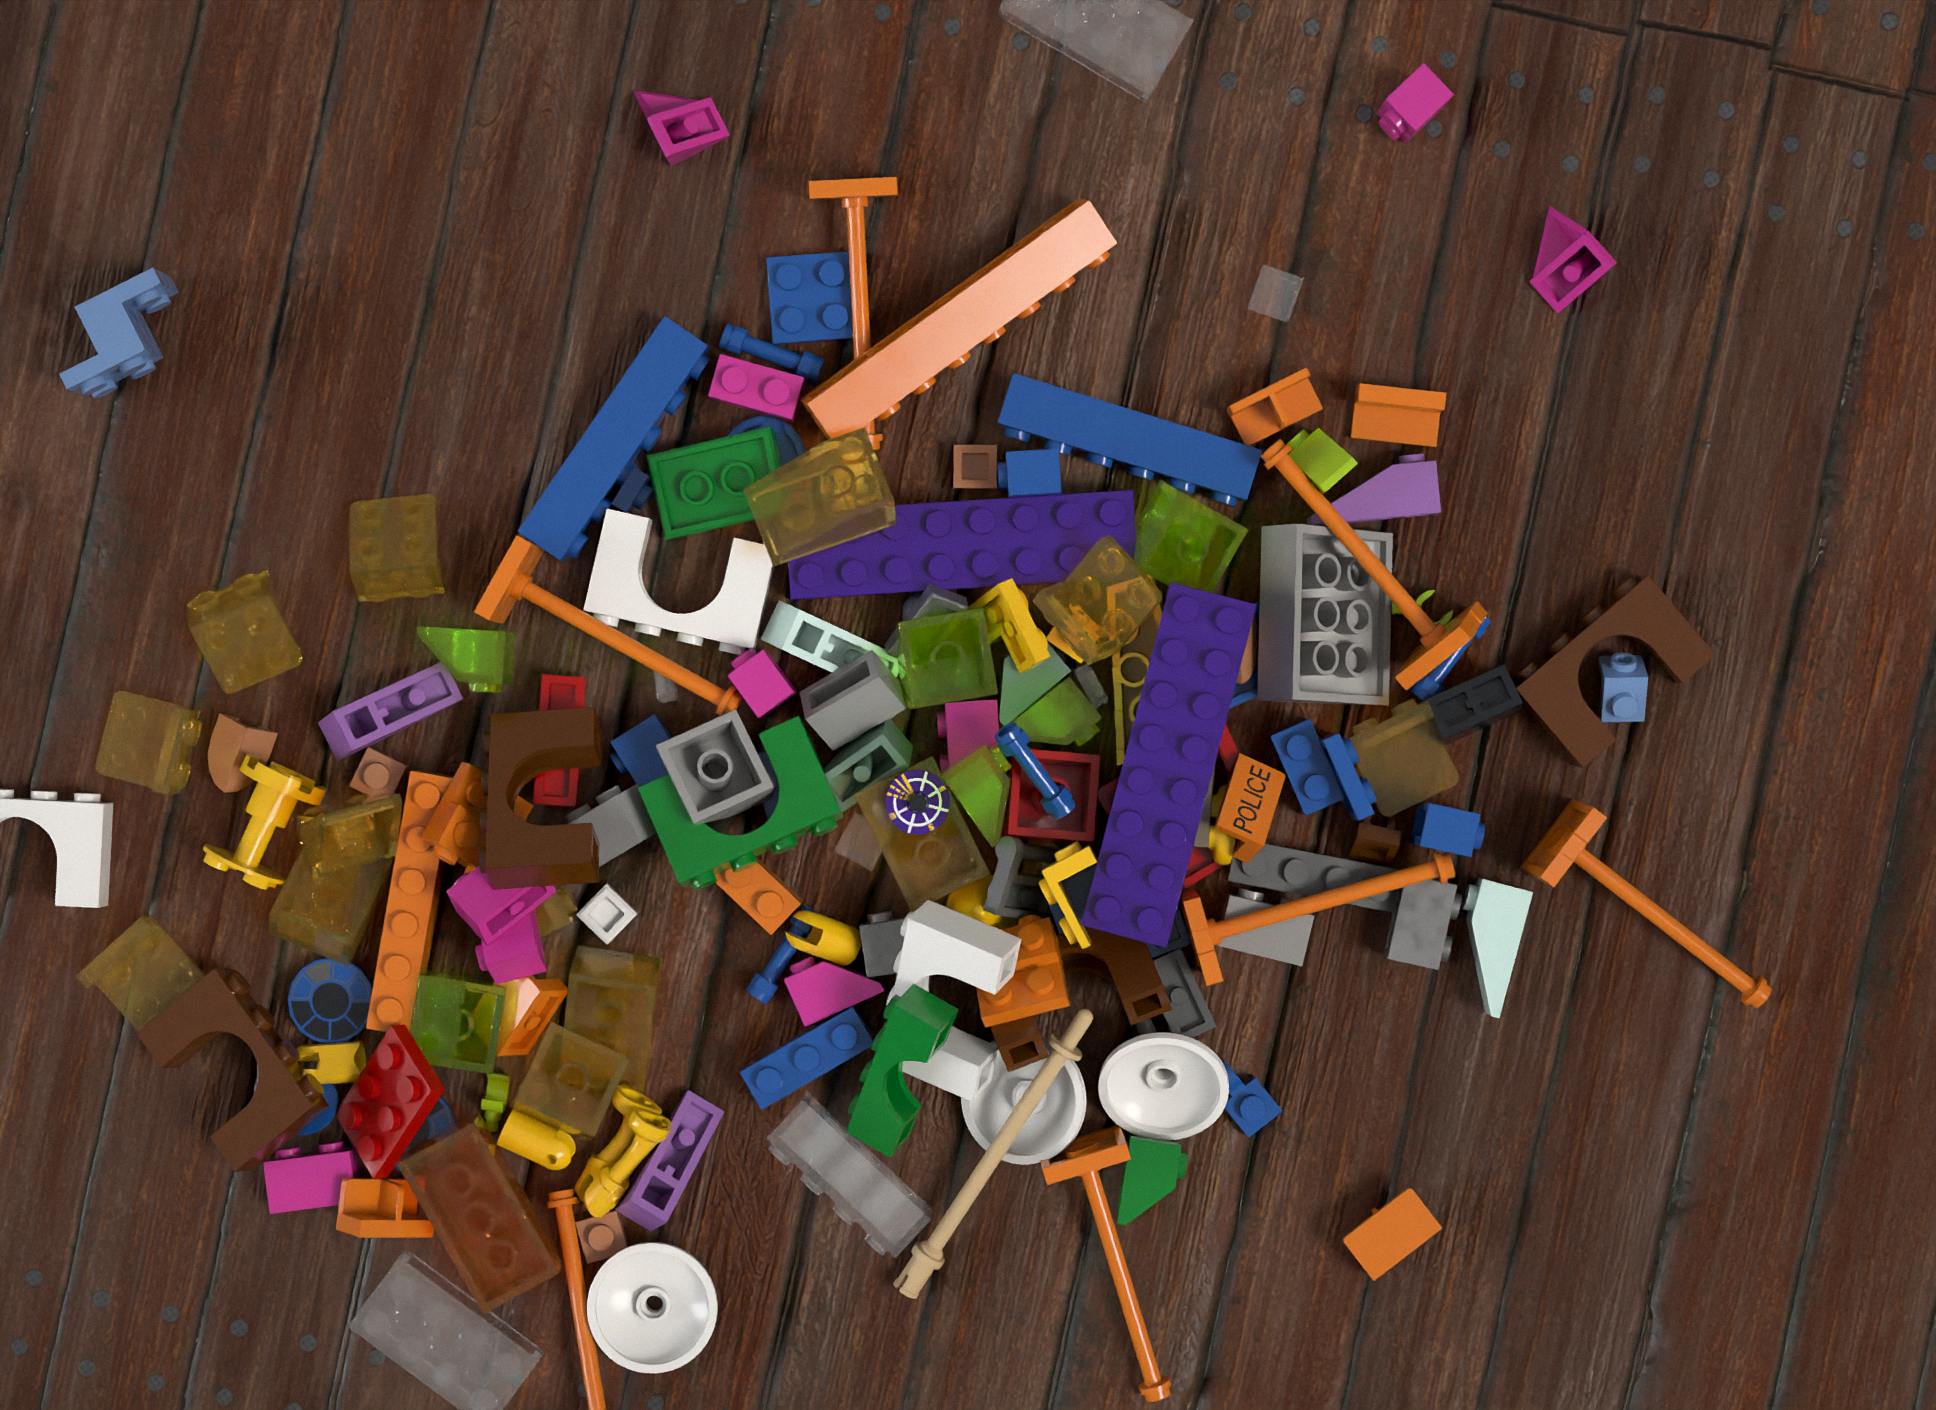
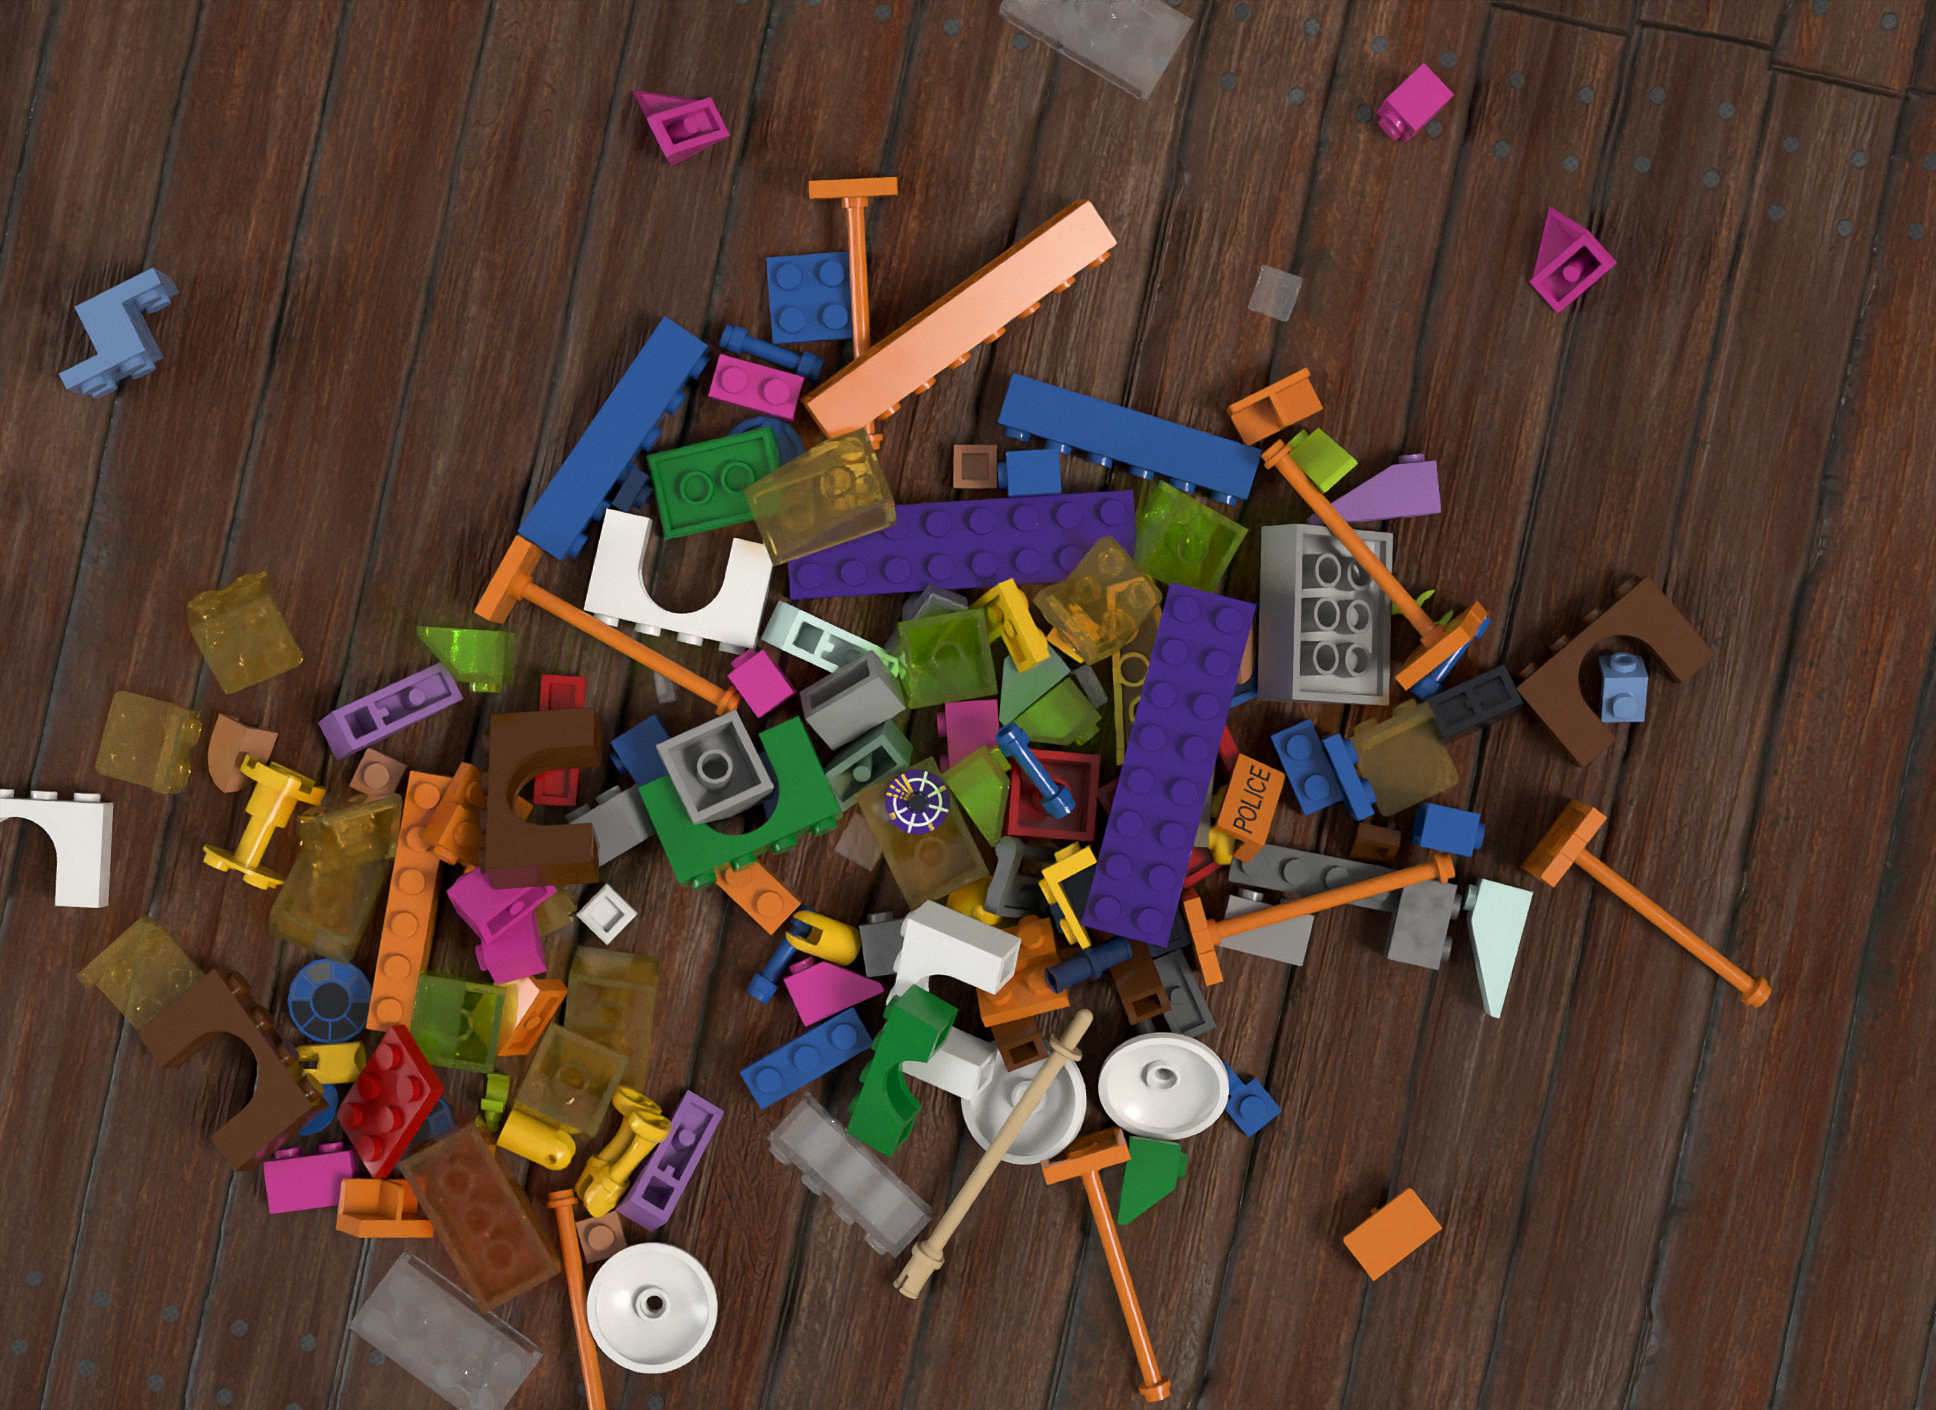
(395, 548): clear yellow bracket -> none
(1087, 963): none -> dark blue pin
(1397, 415): orange panel -> none

